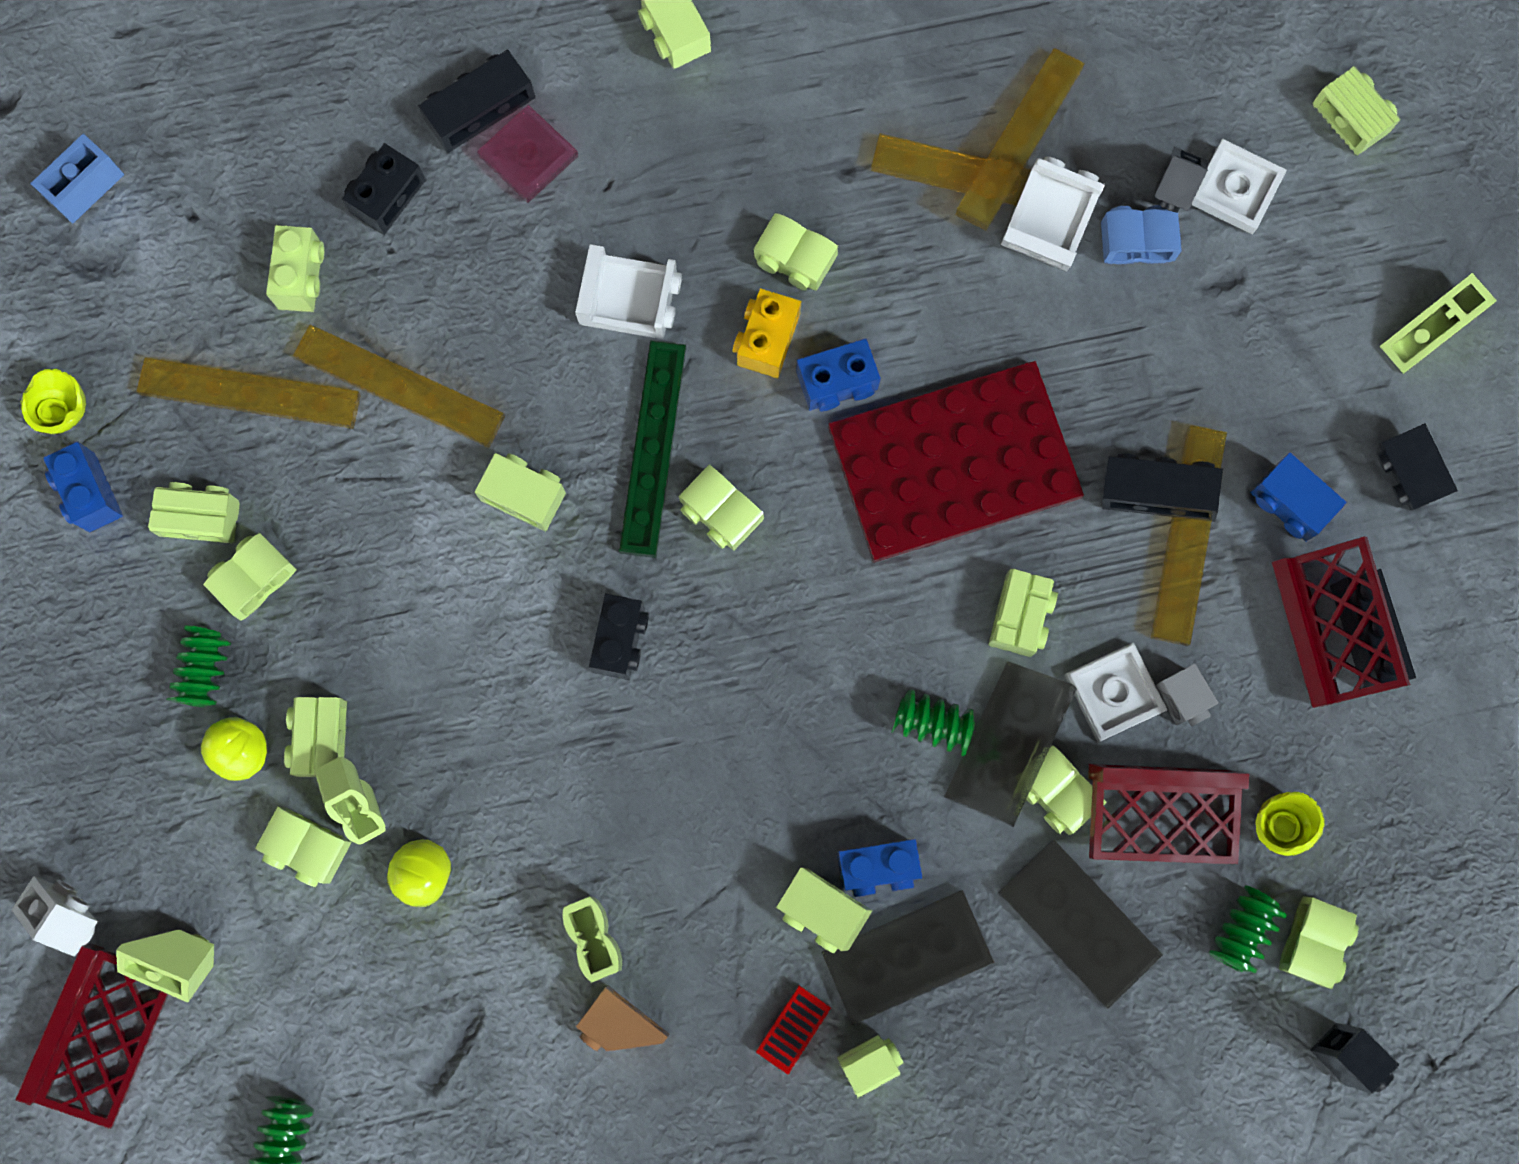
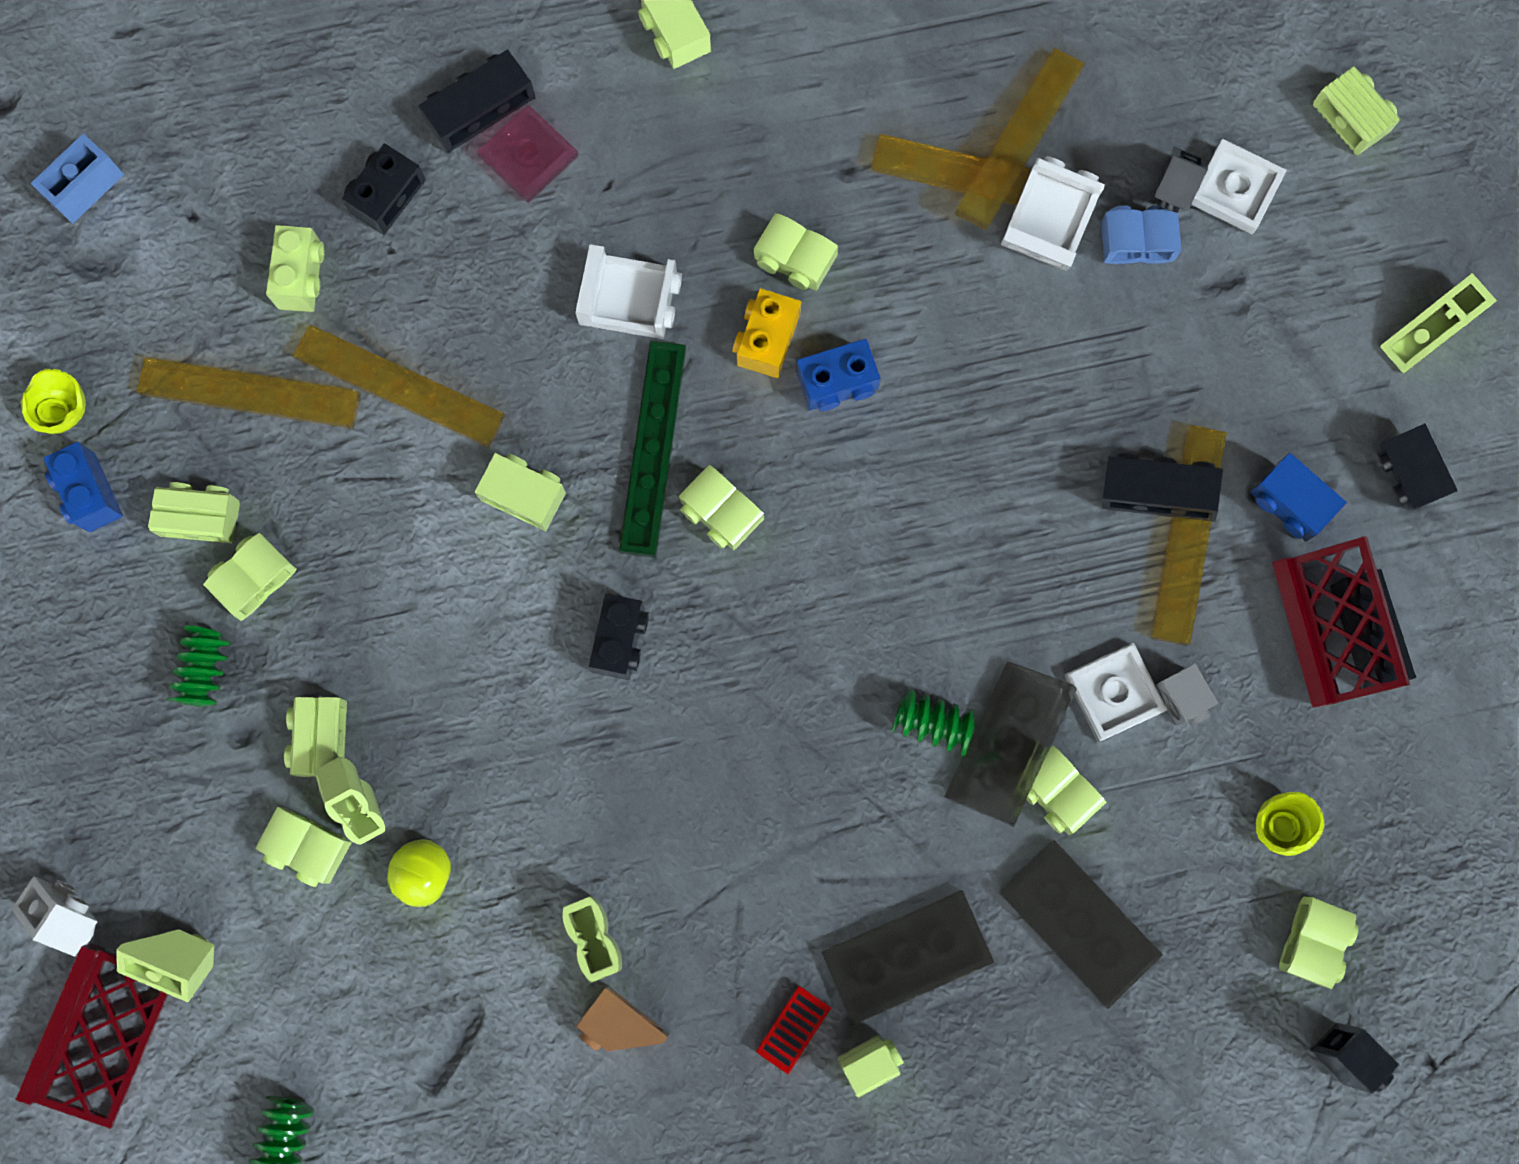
(234, 748): neon yellow hair -> none
(823, 910): yellowish green brick -> none
(879, 865): blue brick -> none
(955, 461): dark red plate -> none
(1022, 613): yellowish green brick -> none
(1159, 780): dark red fence -> none
(1247, 931): green piece -> none

